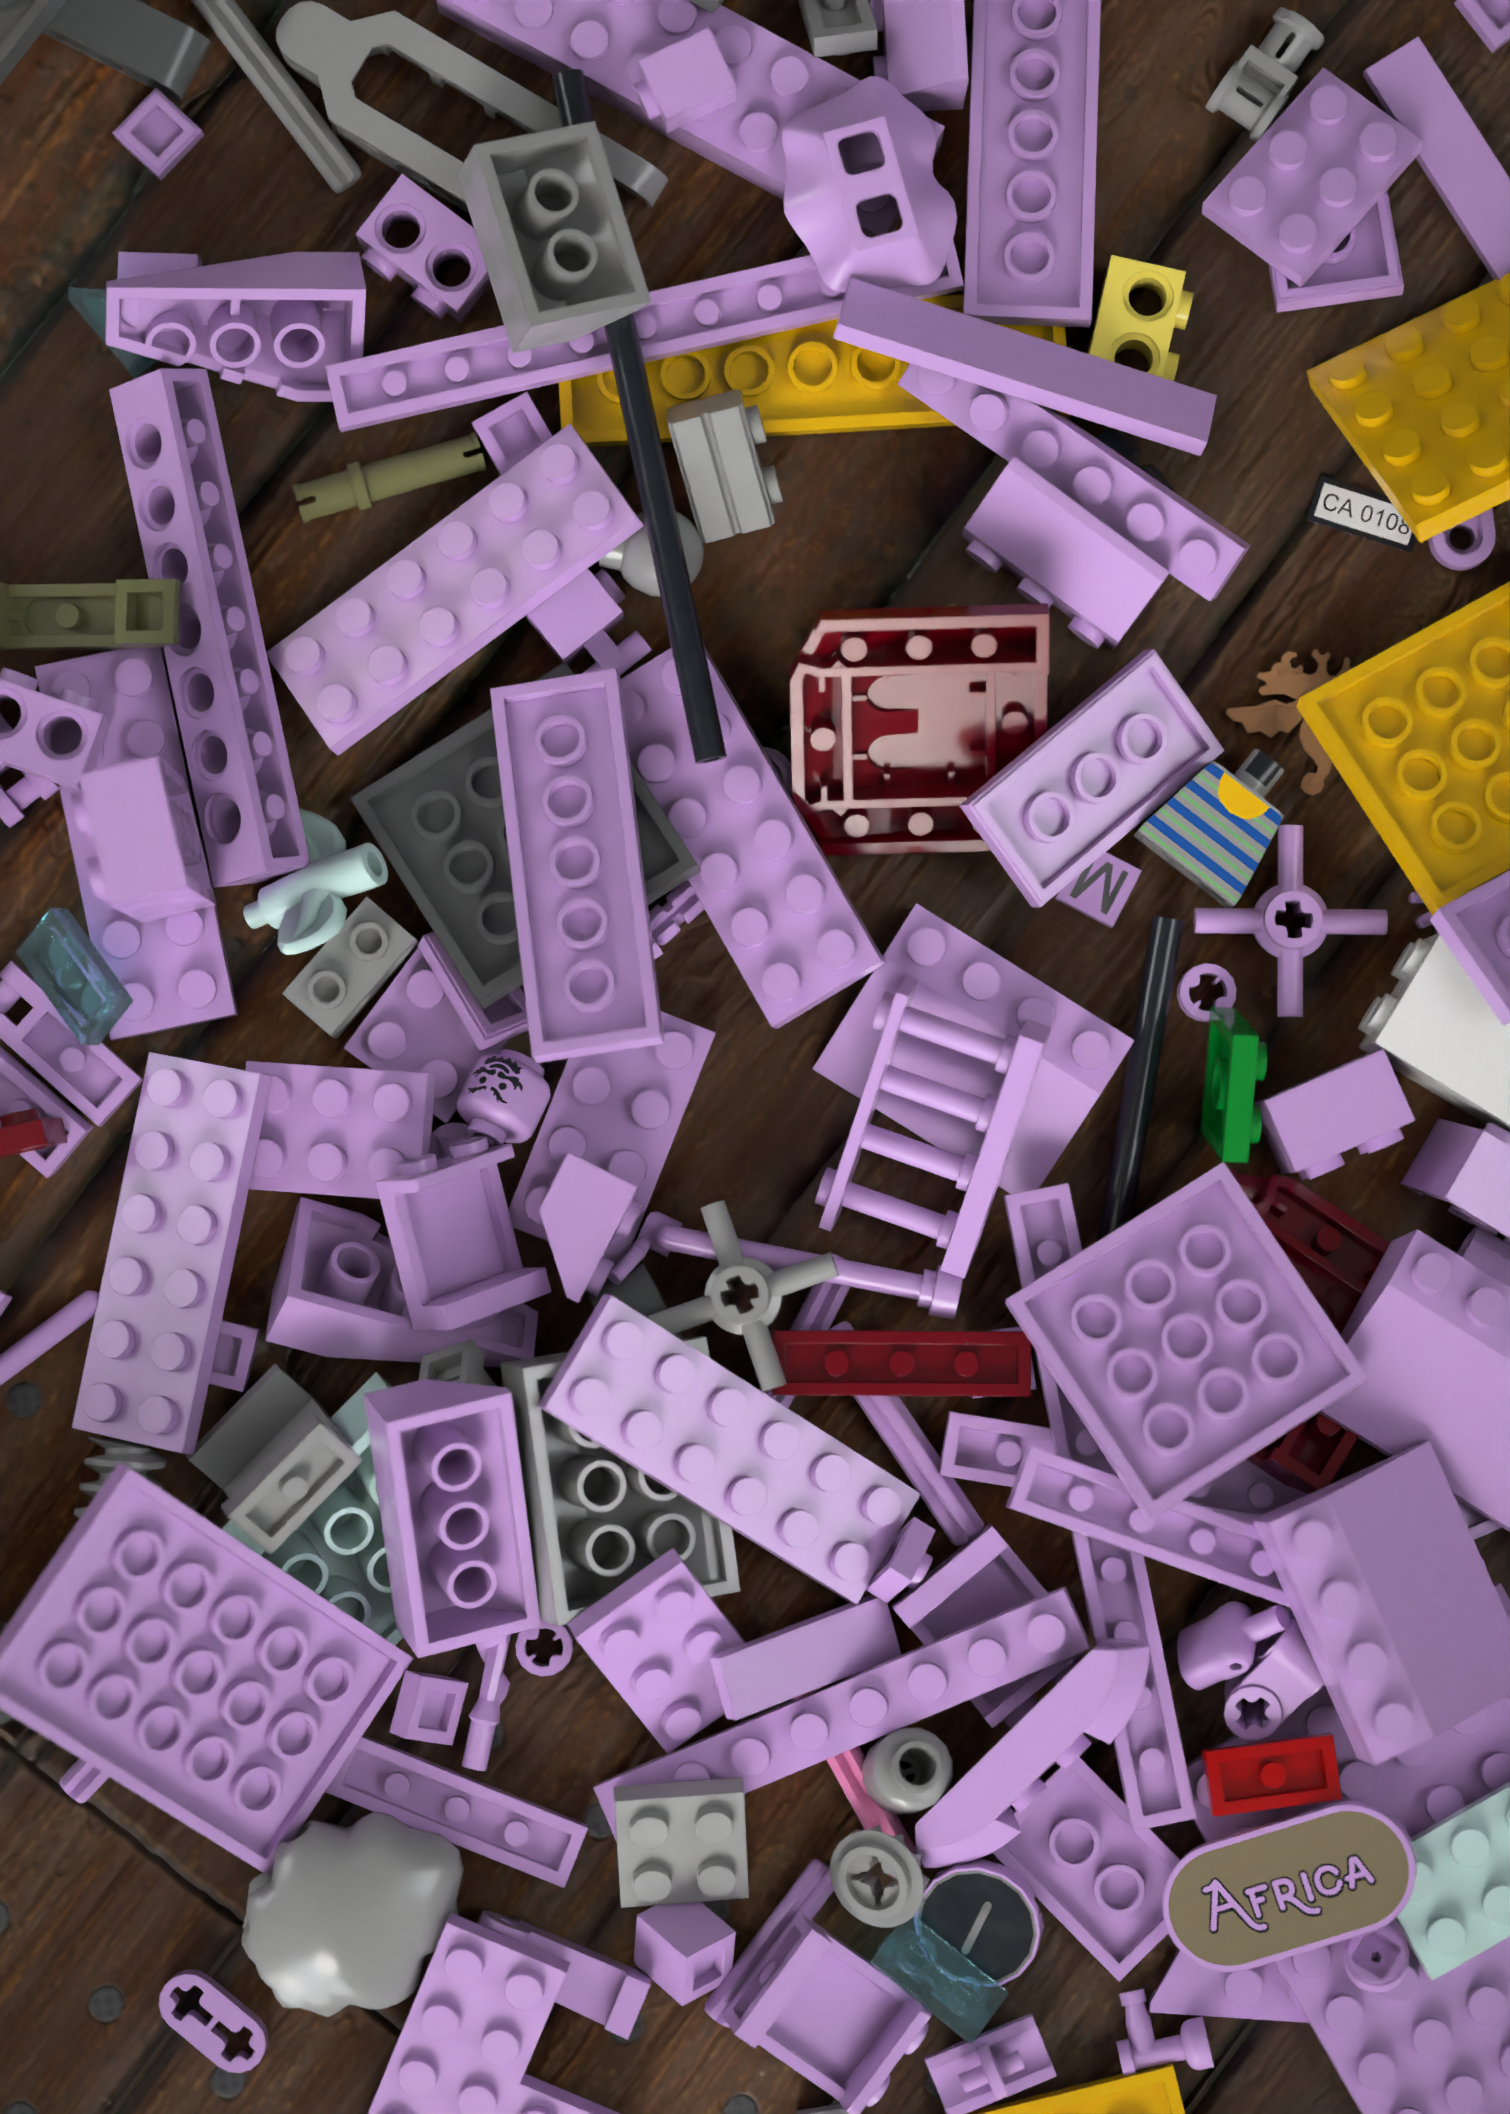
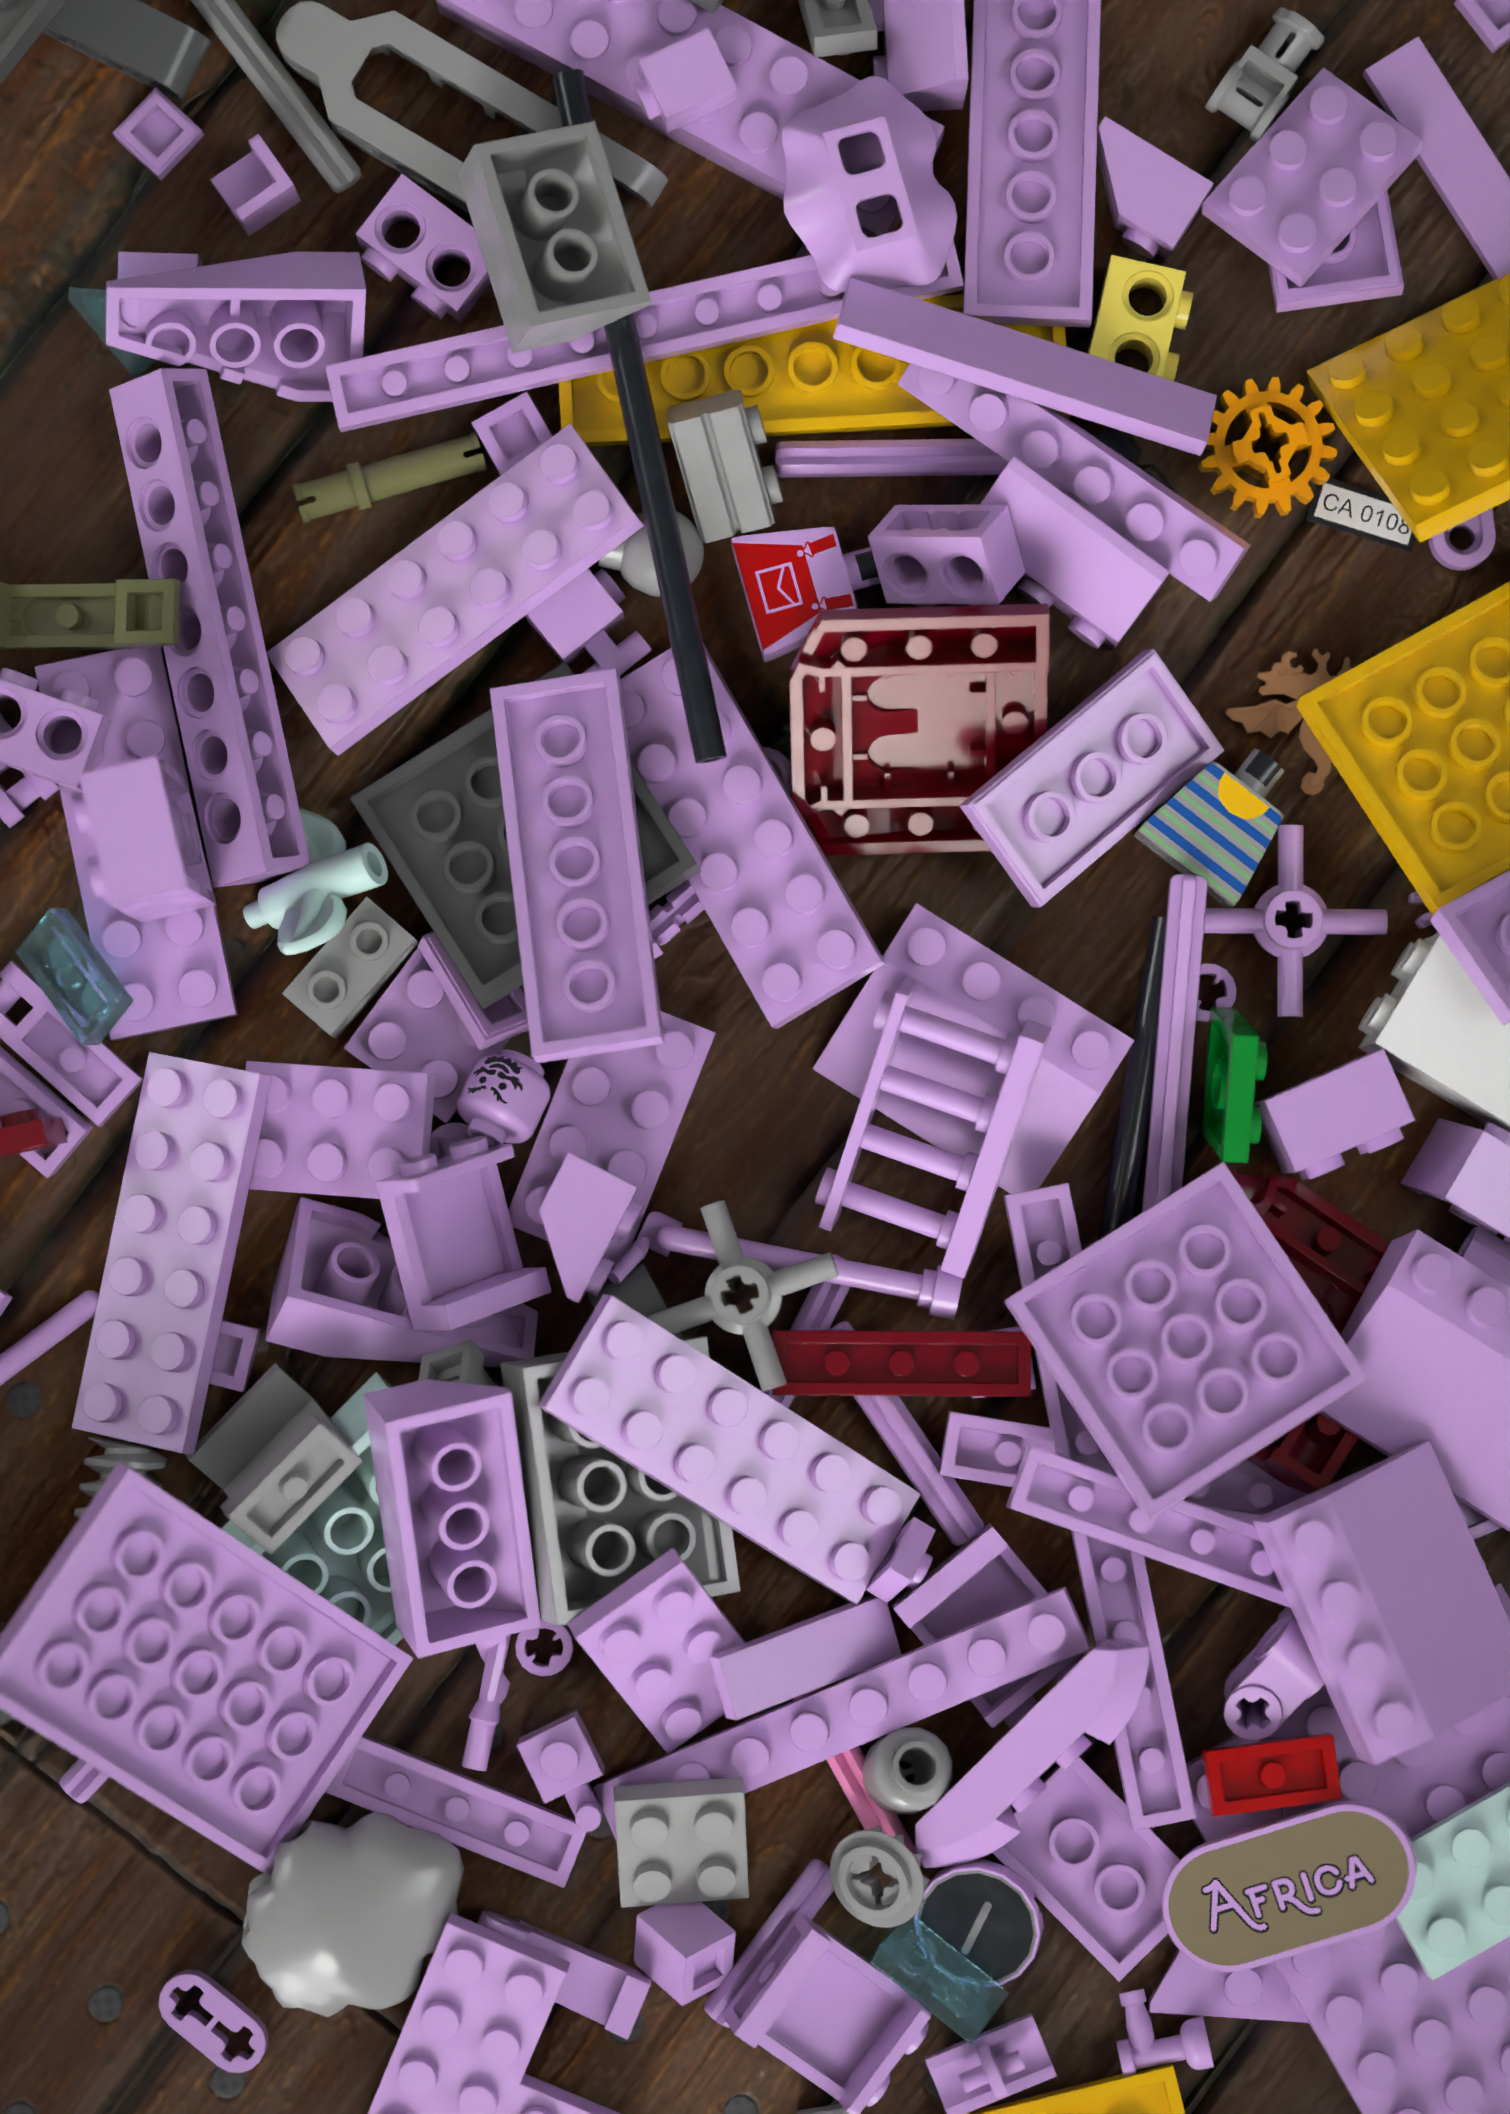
(256, 187): none -> lavender panel
(428, 1707): lavender plate -> none
(563, 1763): none -> lavender brick
(793, 578): none -> torso
(886, 458): none -> lavender axle
(946, 554): none -> lavender brick
(1101, 889): lavender tile -> none
(1147, 191): none -> lavender slope
(1175, 1037): none -> lavender axle
(1225, 1642): lavender piece -> none
(1292, 438): none -> light orange gear
(1377, 1959): lavender tile -> none

